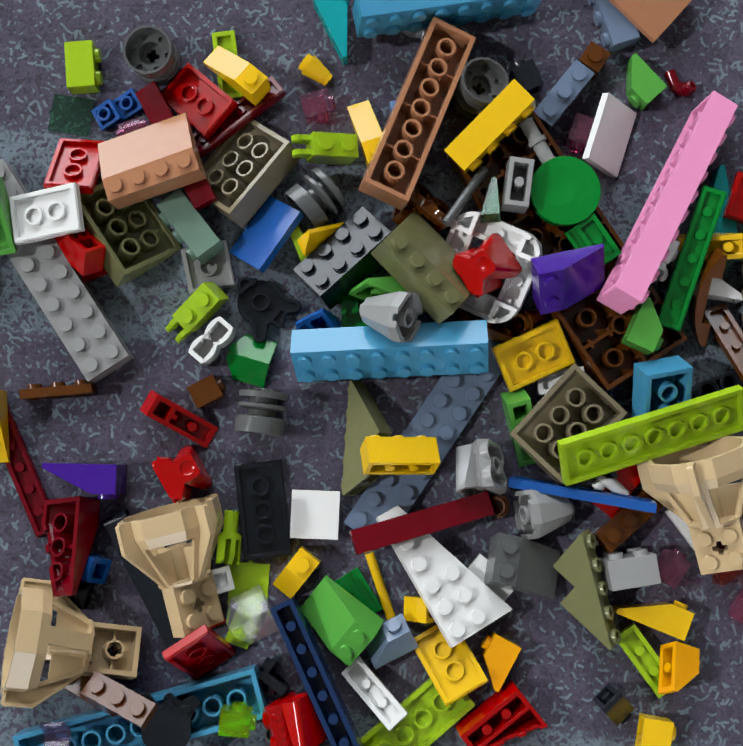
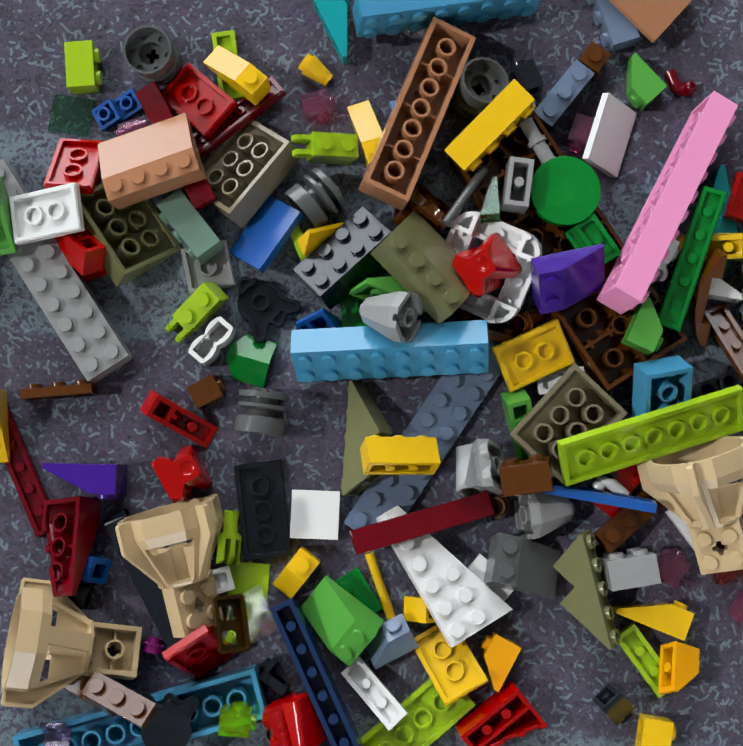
(153, 645): none -> magenta plate
(238, 624): none -> dark brown piece
(526, 475): none -> reddish brown brick

